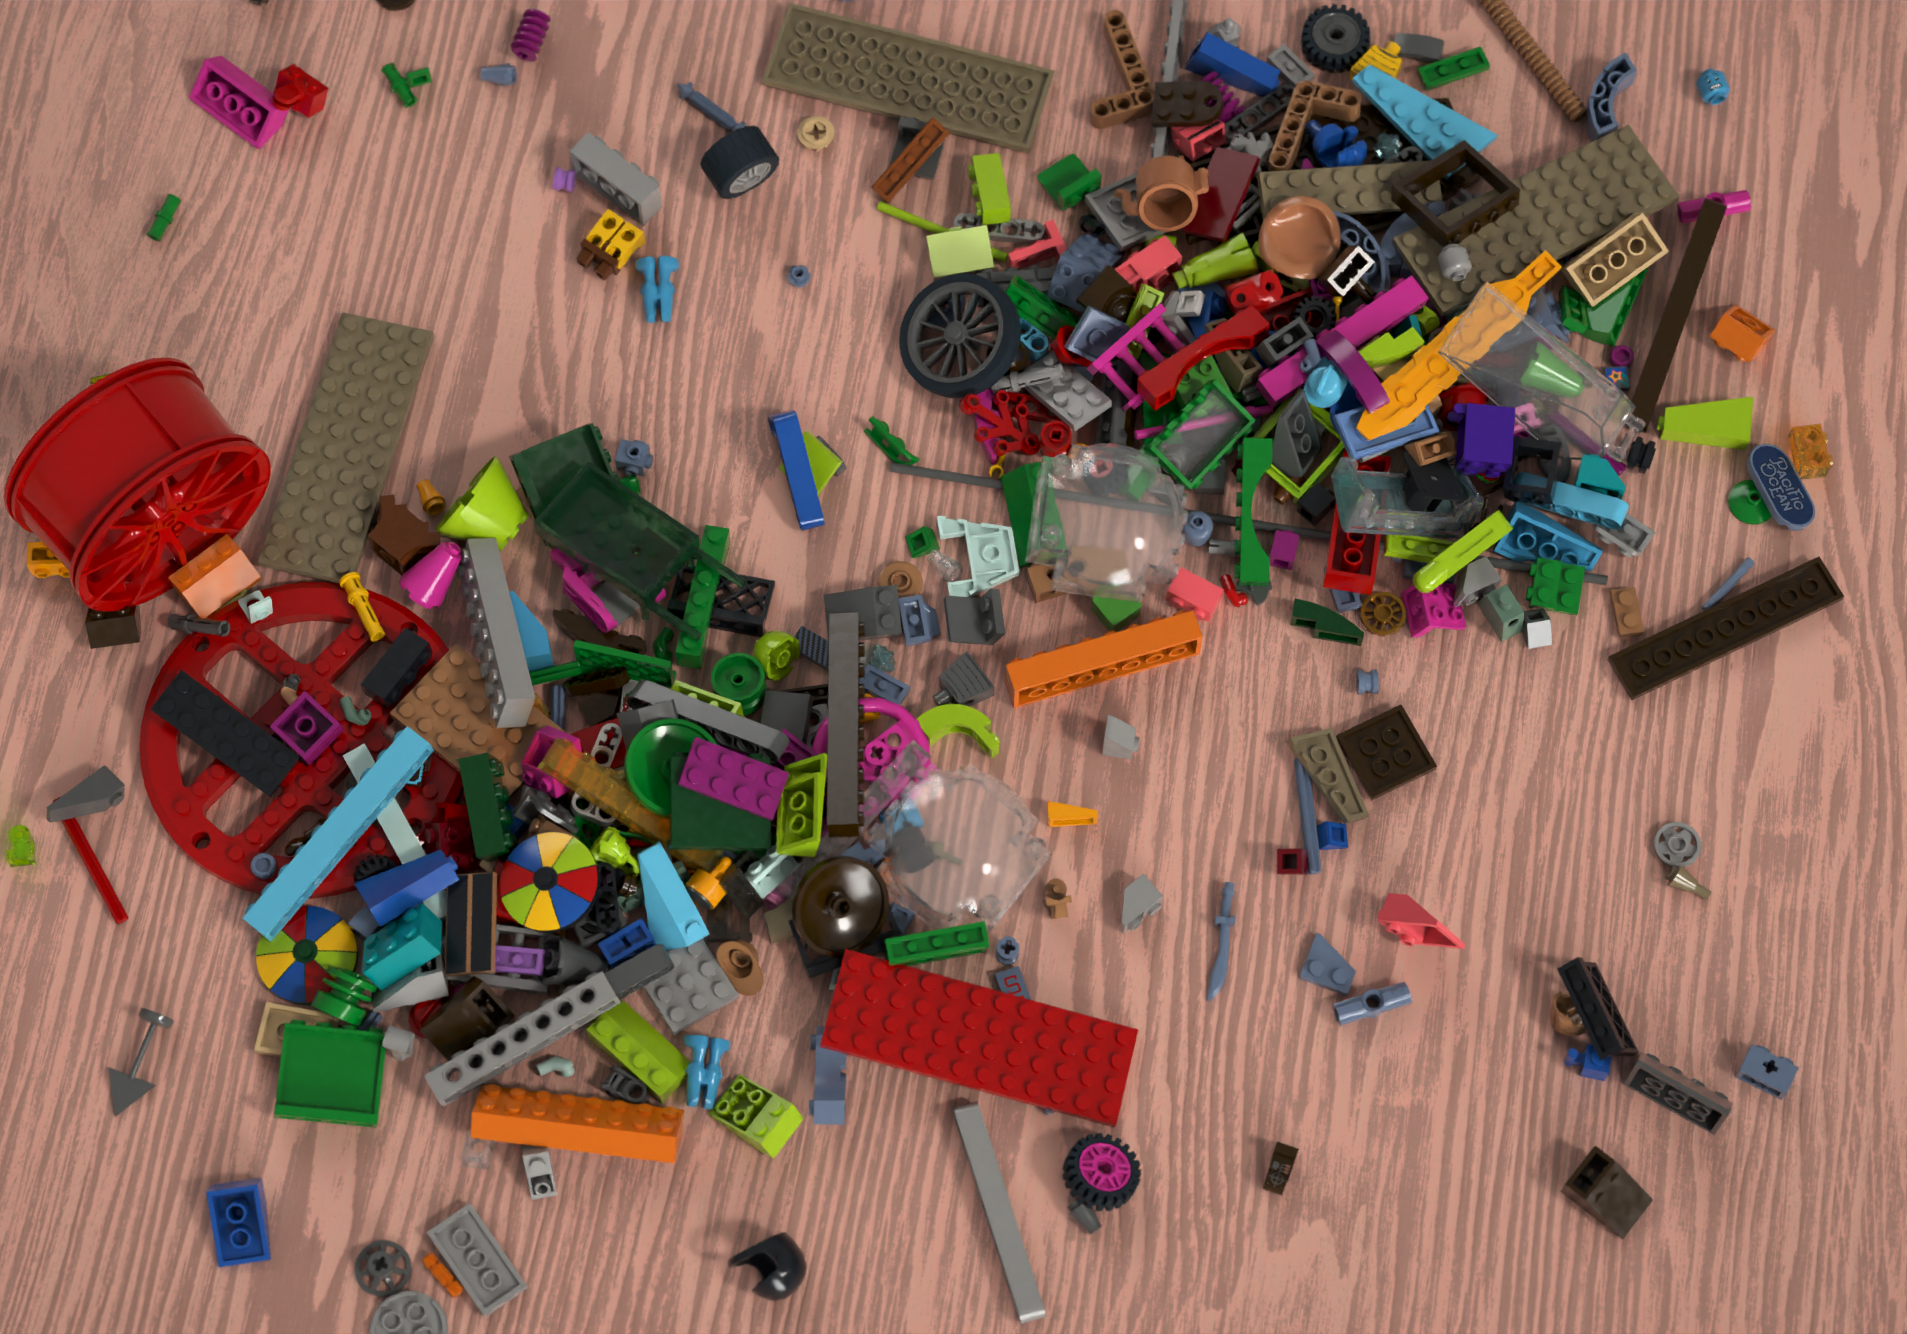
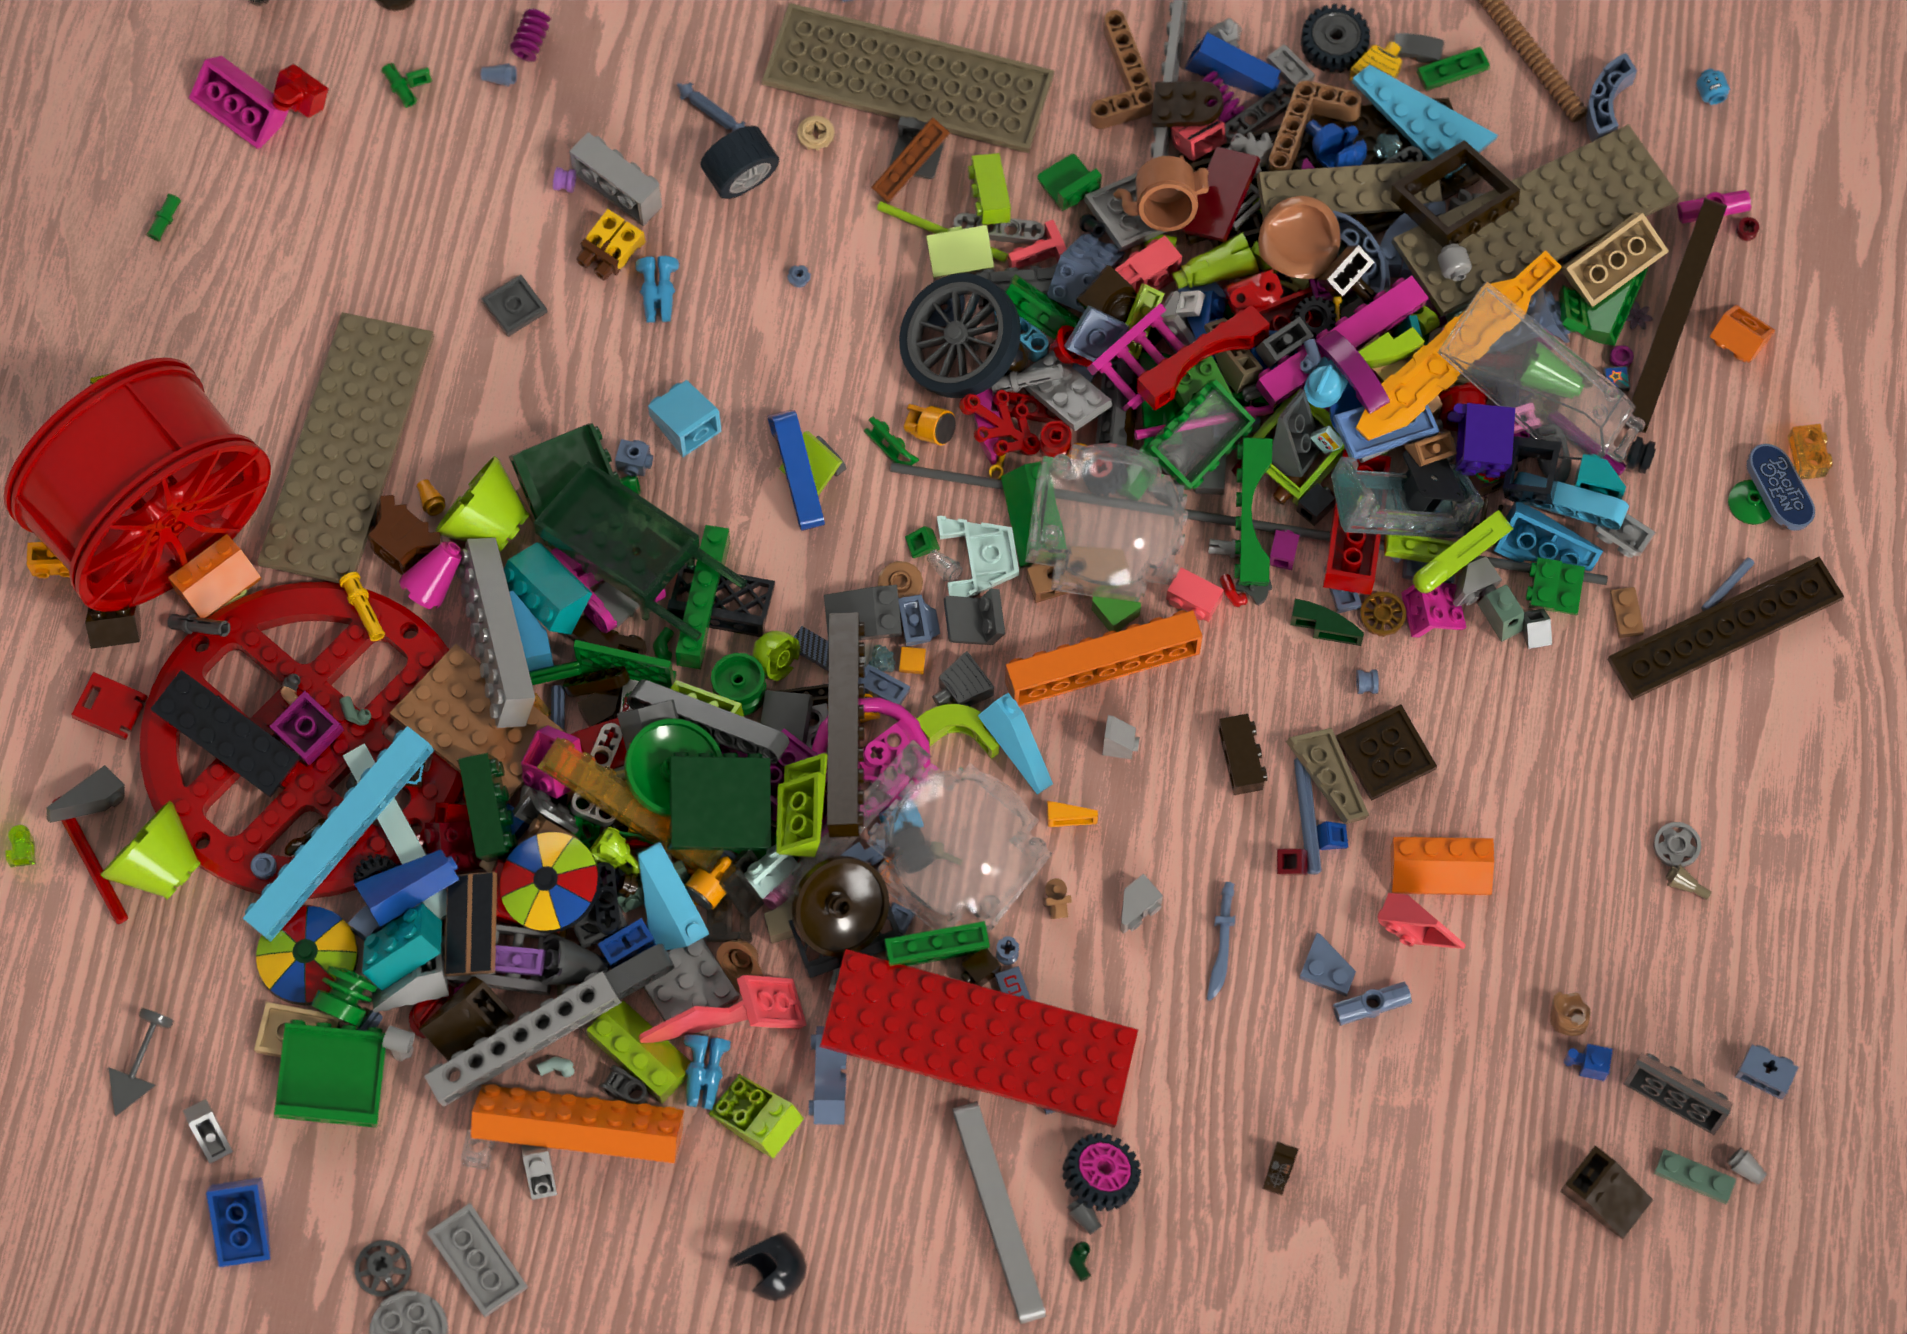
(113, 707): none -> red container
(156, 856): none -> lime cone
(207, 1131): none -> light grey slope
(257, 610): light aqua bracket -> none
(397, 668): black brick -> none
(442, 1274): orange axle -> none
(514, 305): none -> dark grey tile
(547, 588): none -> teal slope
(685, 417): none -> medium azure slope
(733, 778): magenta plate -> none
(765, 1004): none -> coral piece
(912, 660): none -> light orange tile
(934, 424): none -> light orange piece
(979, 967): none -> dark brown brick
(1013, 734): none -> medium azure wedge
(1078, 1259): none -> dark green arm
(1198, 528): sand blue head -> none
(1242, 754): none -> dark brown brick
(1327, 439): none -> light aqua tile
(1442, 865): none -> orange slope
(1597, 1009): black fence -> none
(1638, 316): none -> plant
(1695, 1176): none -> sand green plate
(1709, 423): lime slope -> none
(1746, 1165): none -> light grey cone
(1748, 221): none -> dark red bush

